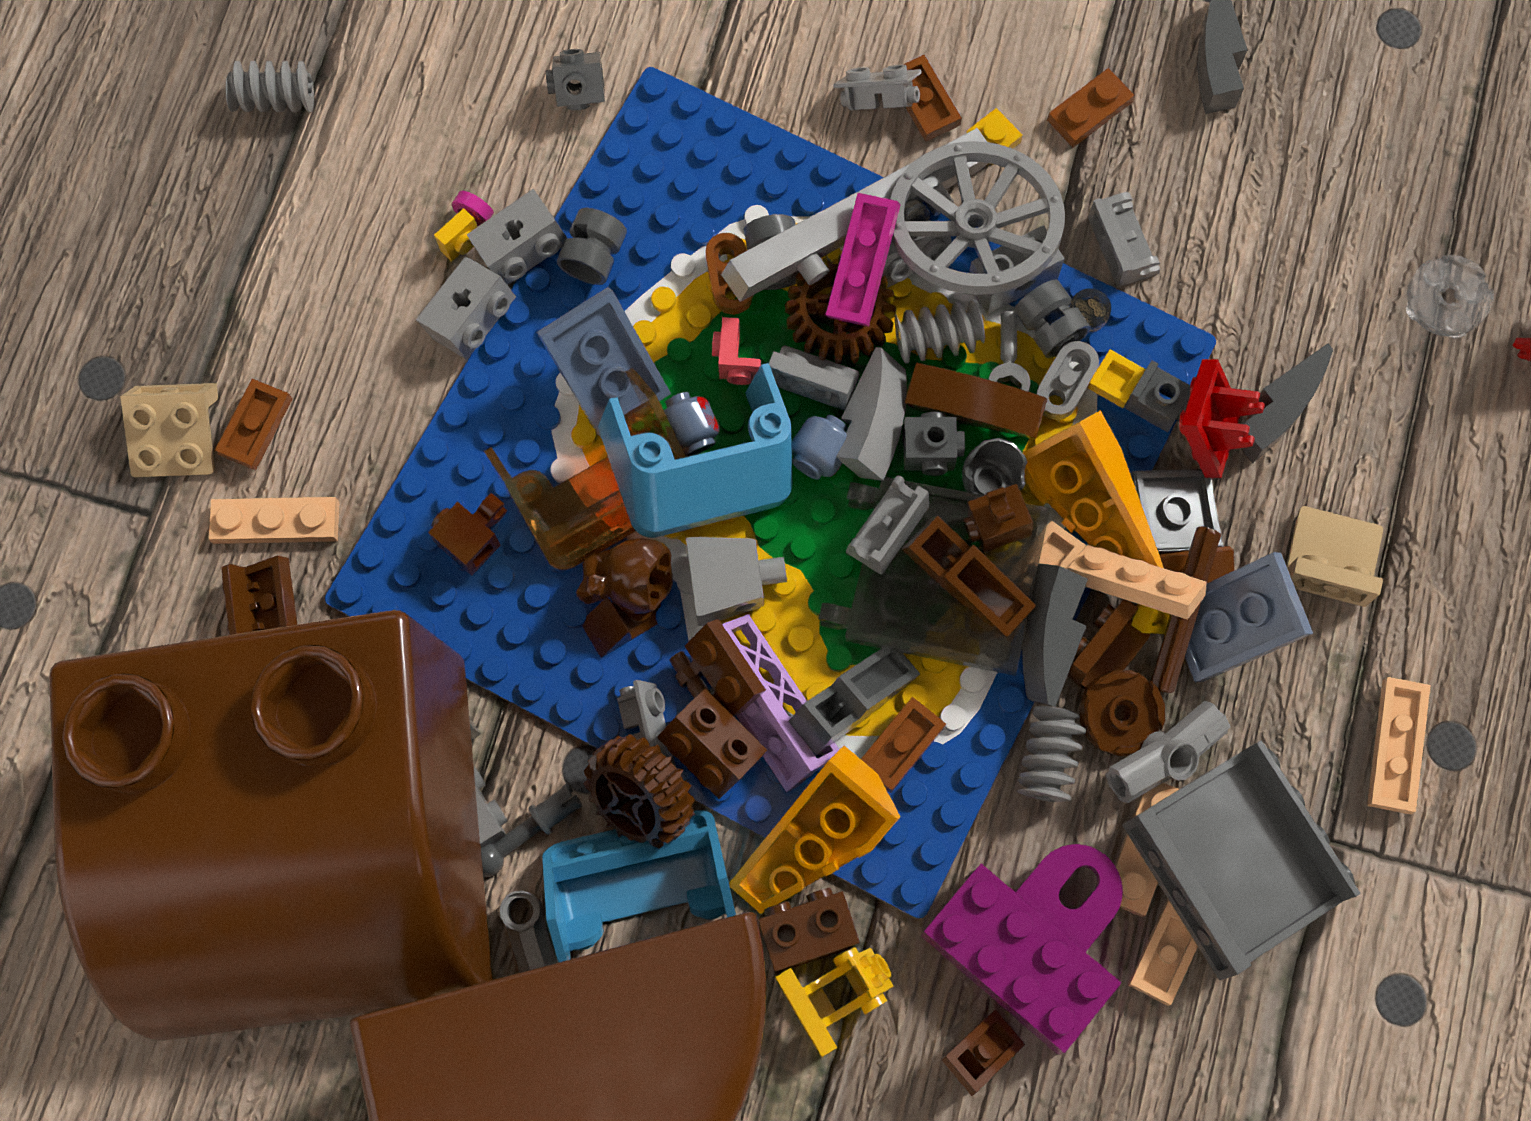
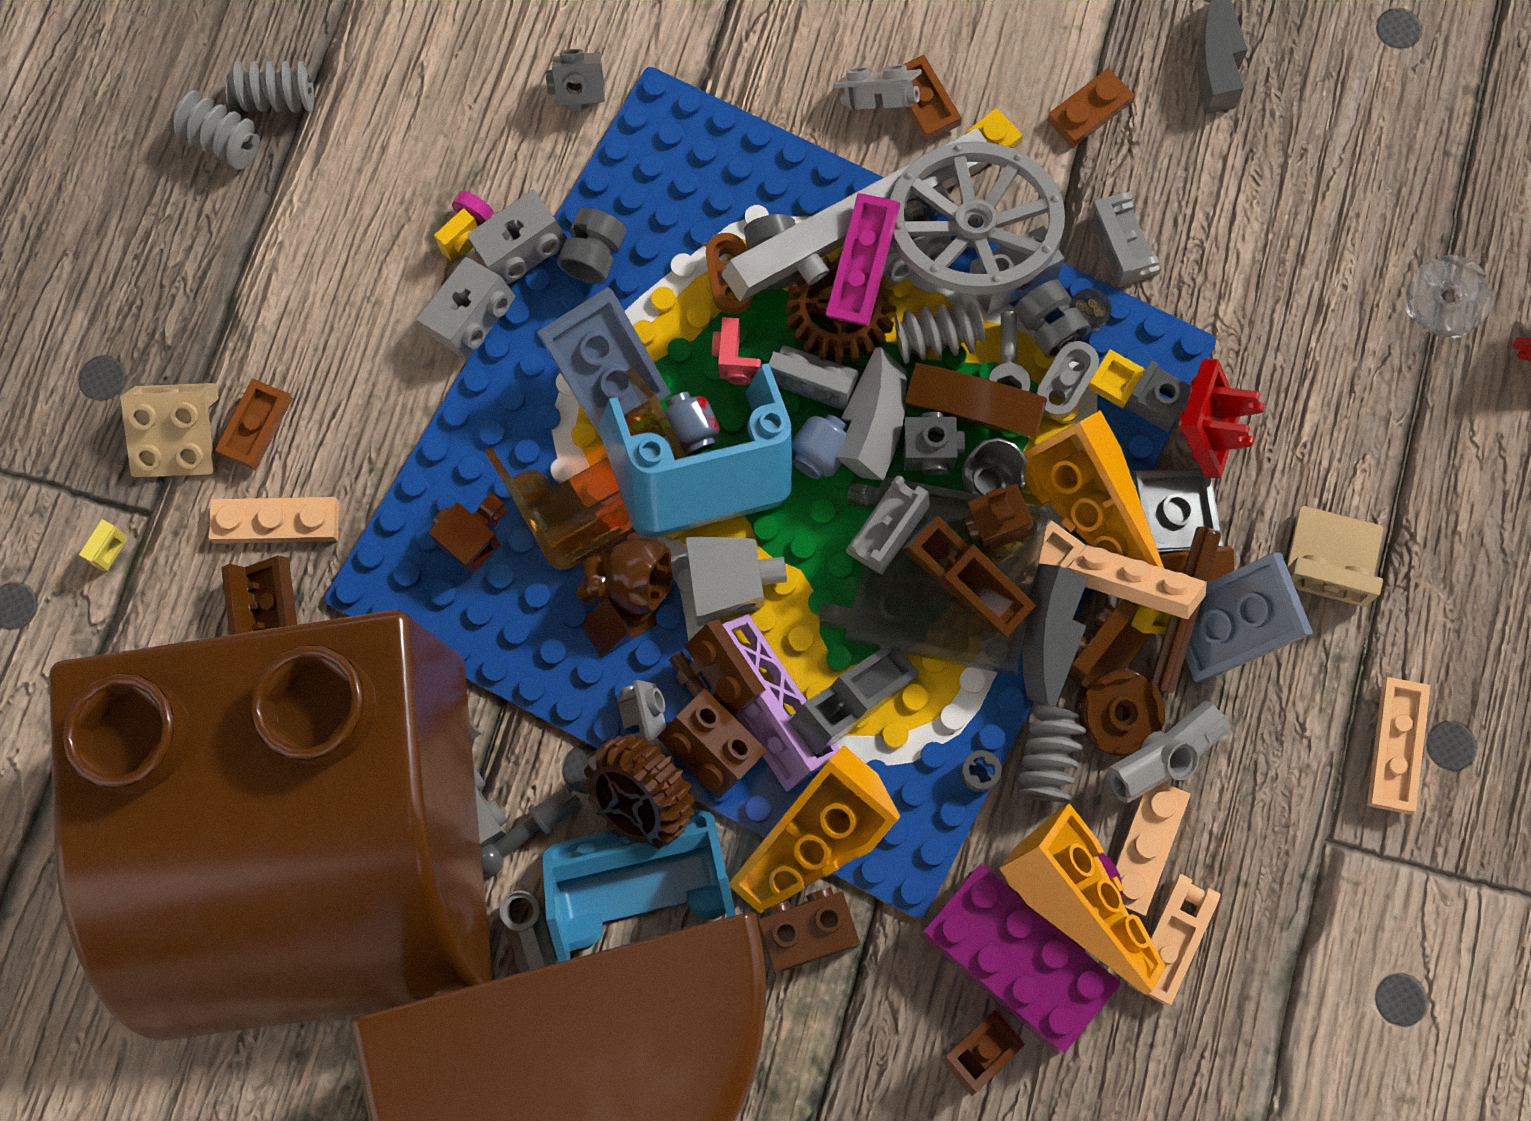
(103, 545): none -> light yellow tile
(215, 130): none -> light grey piece
(868, 977): yellow tile -> none
(903, 743): dark orange plate -> none
(973, 781): none -> dark grey bush
(1067, 885): none -> light orange wedge
(1241, 859): dark grey panel -> none
(1285, 402): dark grey slope -> none

